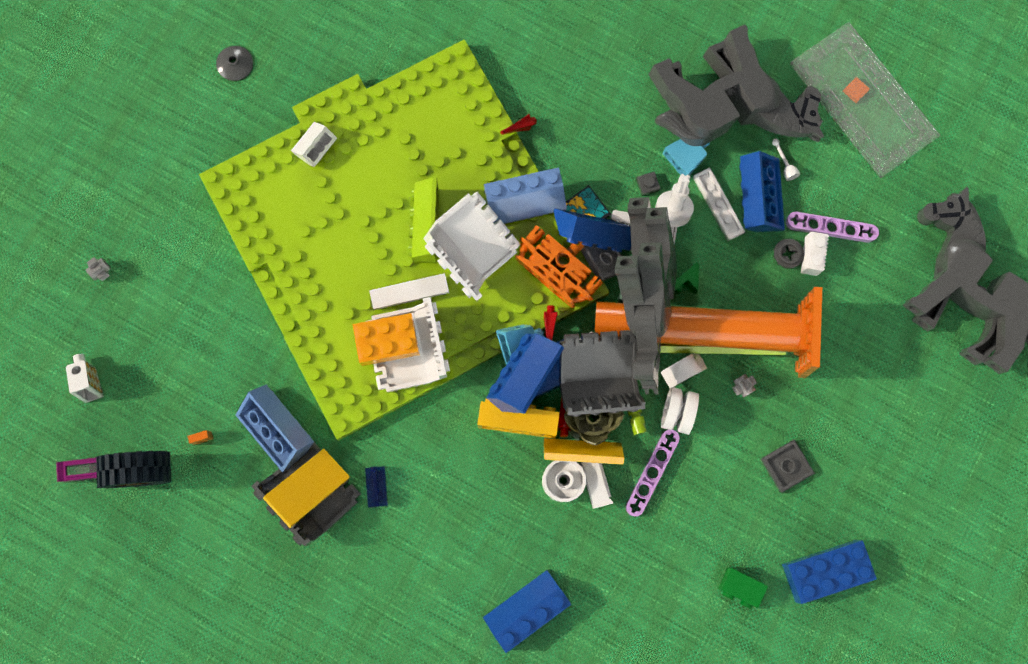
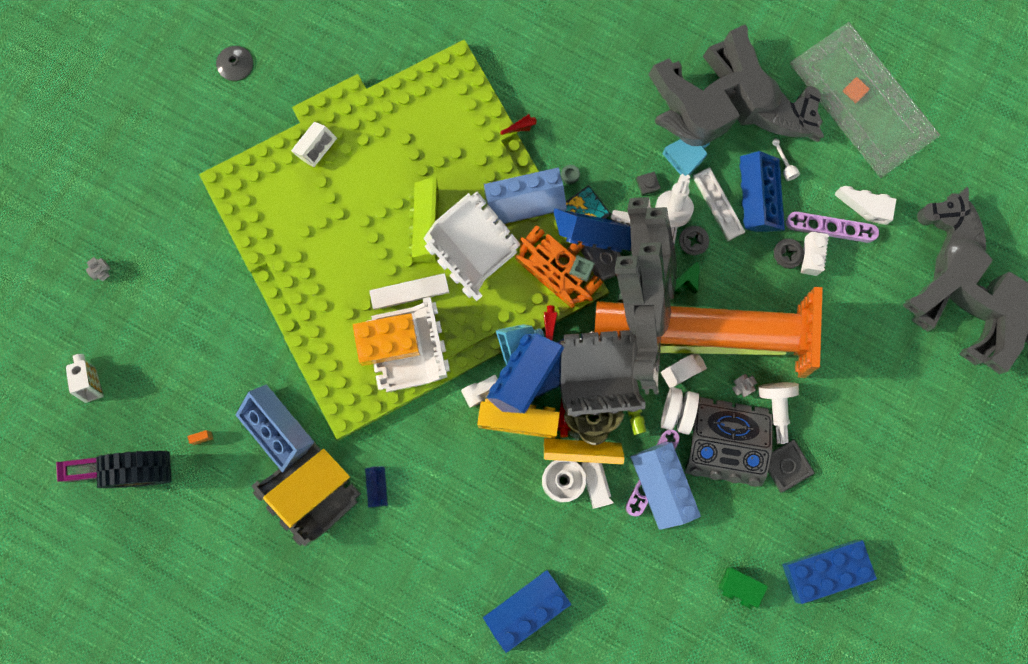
(478, 392): none -> white piece
(570, 174): none -> sand green tile
(581, 268): none -> sand green tile
(665, 485): none -> medium blue slope
(702, 239): none -> dark grey gear
(731, 442): none -> dark grey hinge
(779, 393): none -> white piece
(868, 205): none -> white slope

